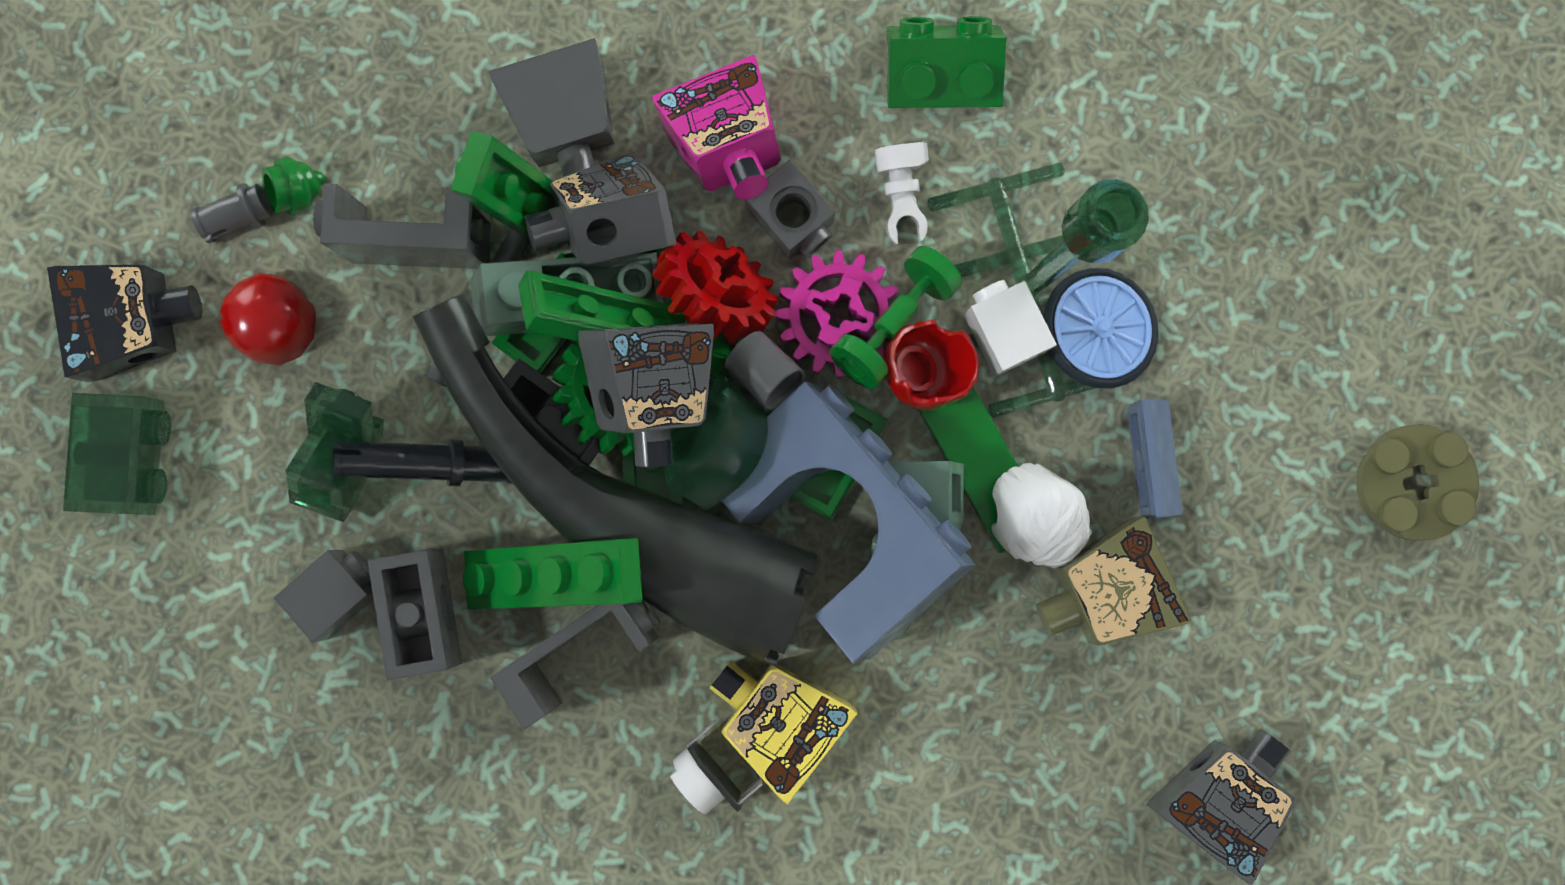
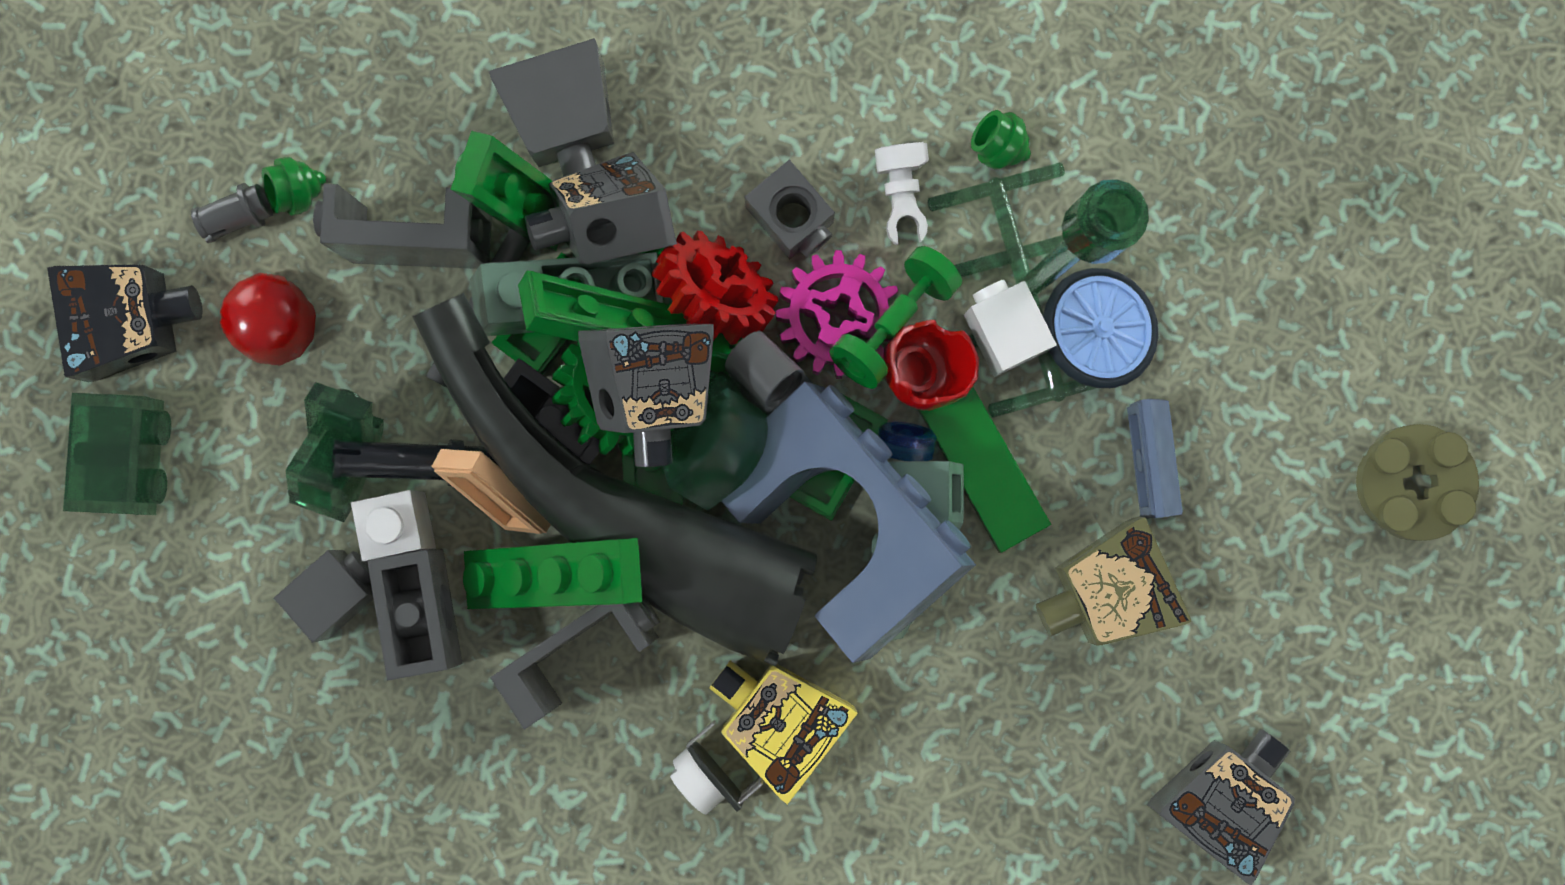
(393, 524): none -> white brick
(489, 490): none -> light nougat tile
(723, 128): torso -> none
(908, 441): none -> tile
(945, 63): green bracket -> none
(1001, 140): none -> green plate
(1040, 516): white hair -> none

